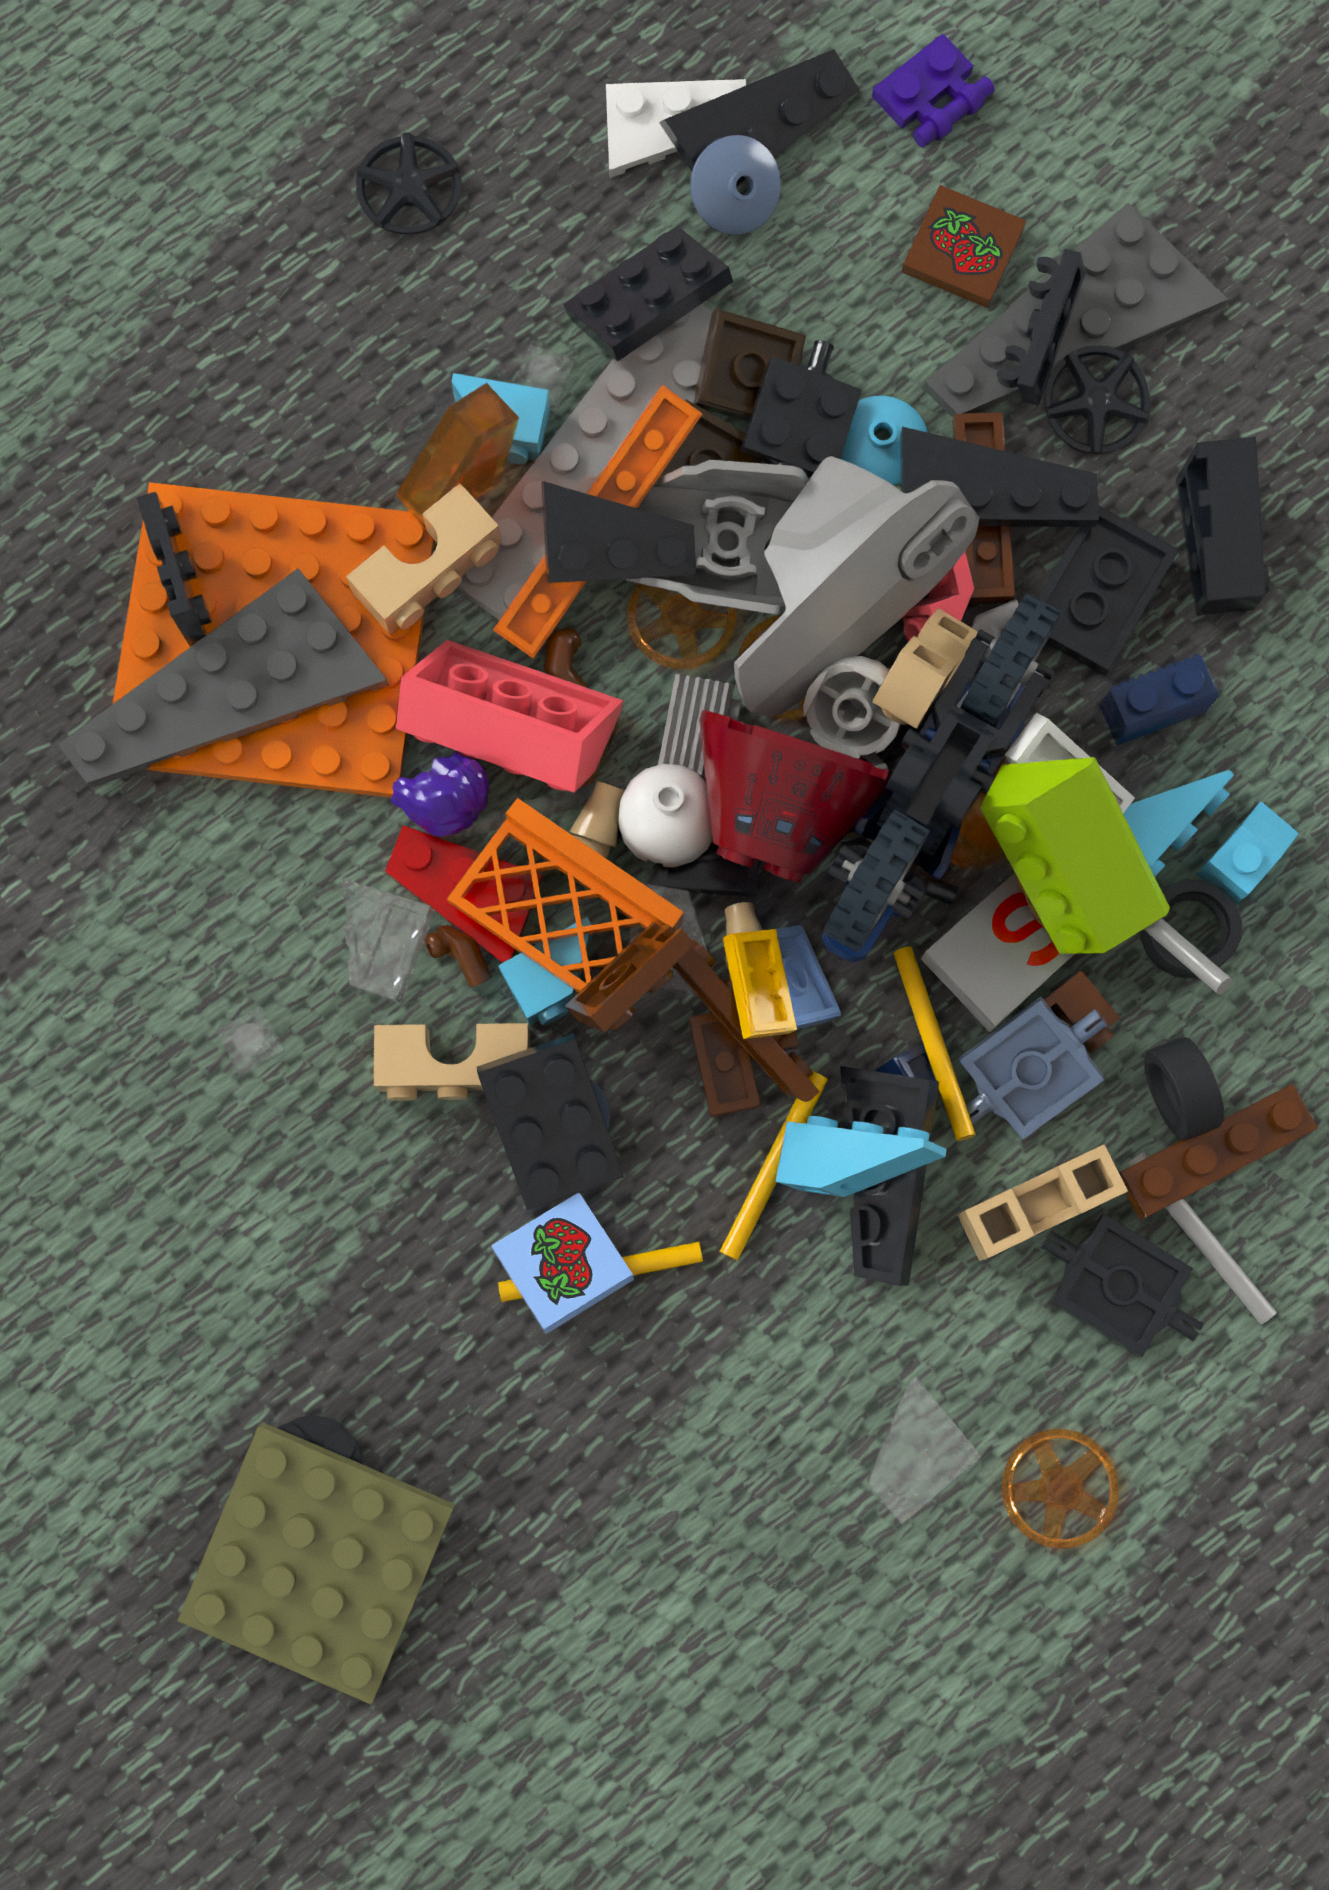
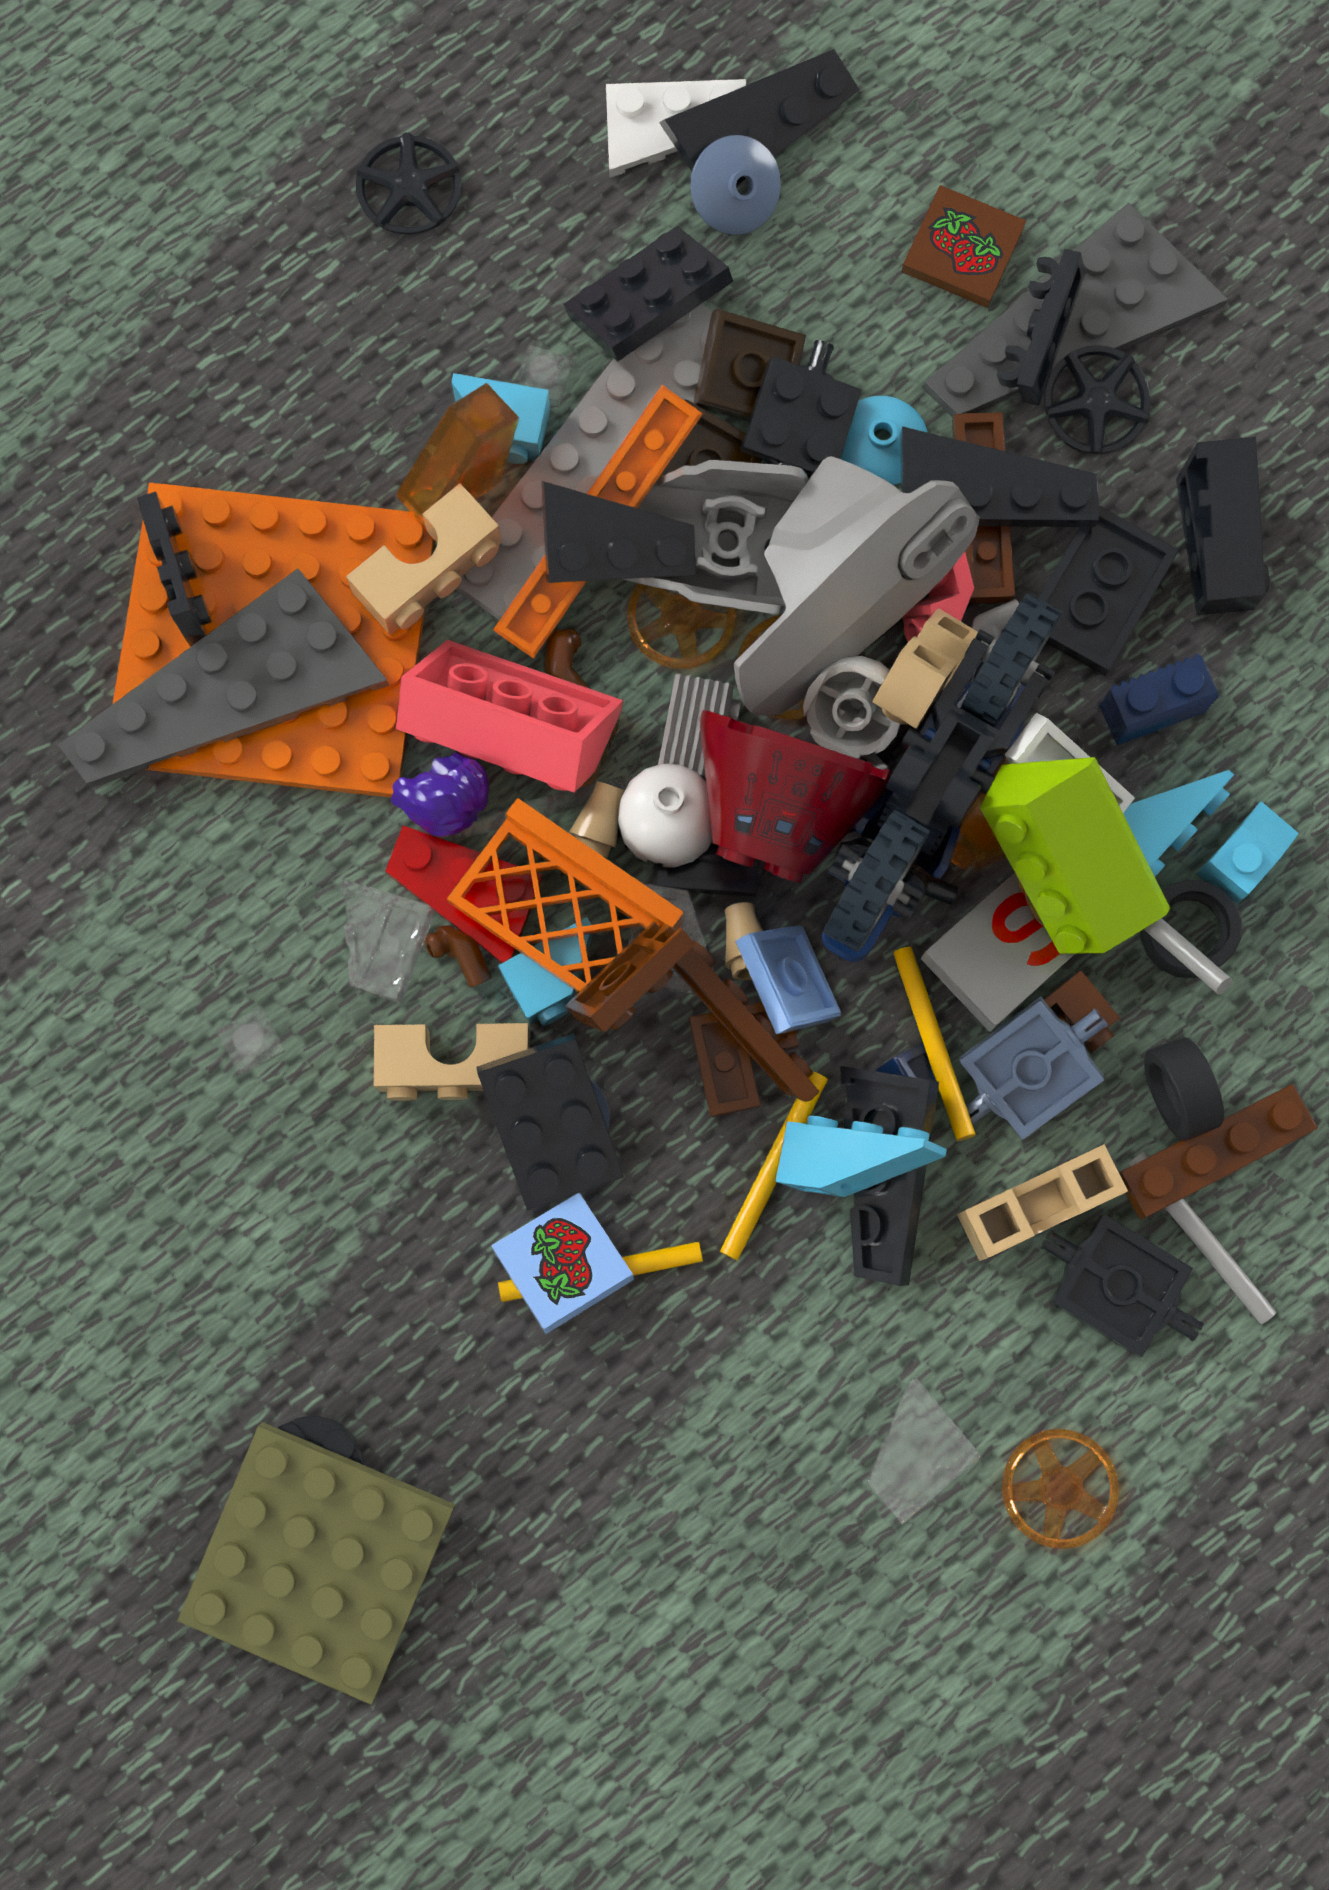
(759, 983): yellow plate -> none
(925, 80): dark purple plate -> none

